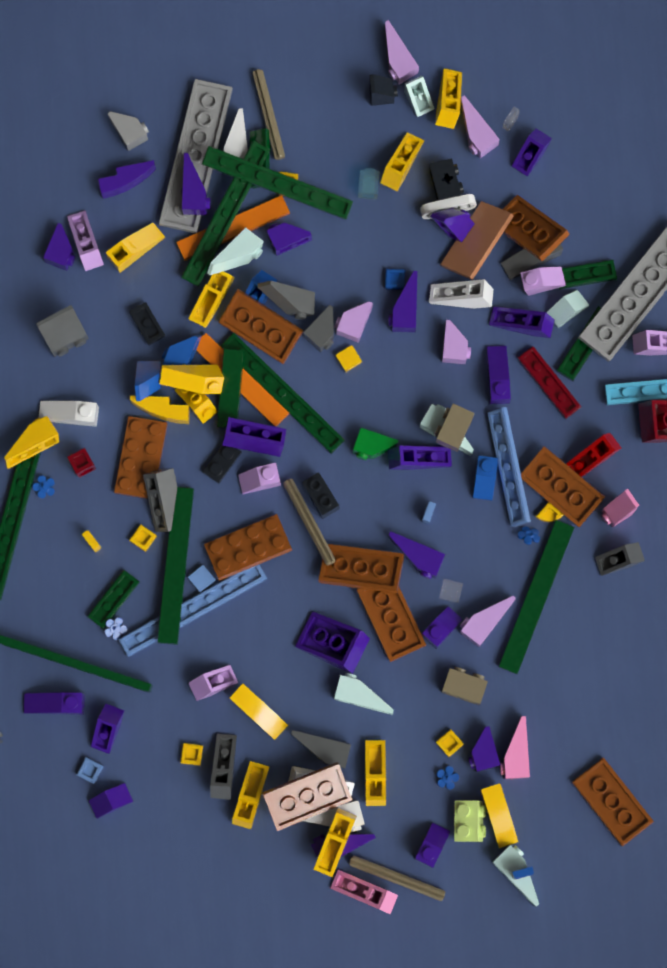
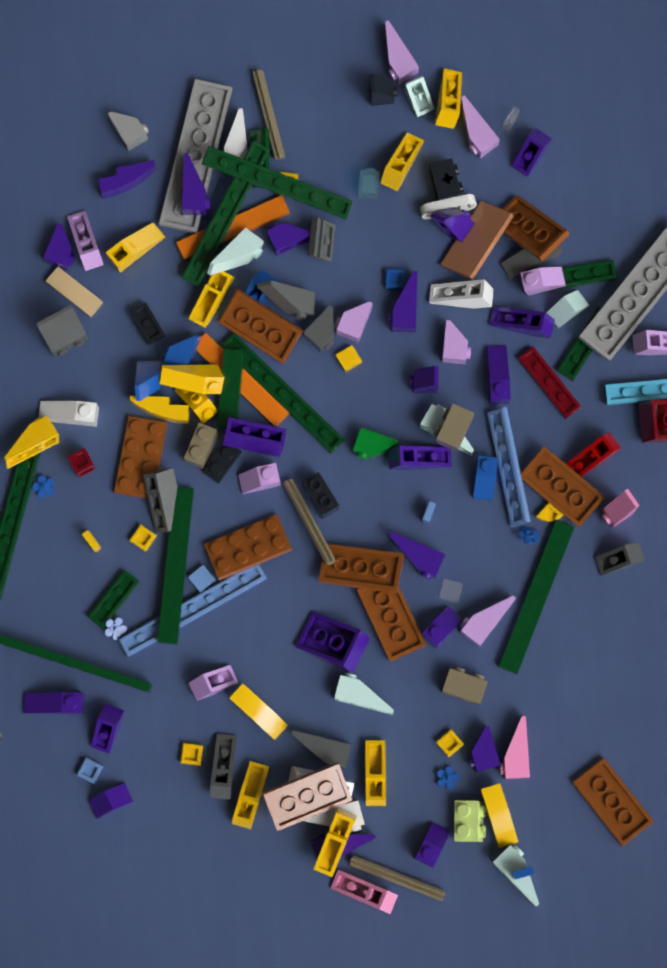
(74, 292): none -> tan tile
(201, 446): none -> dark tan brick
(321, 240): none -> dark grey plate
(425, 380): none -> dark purple slope

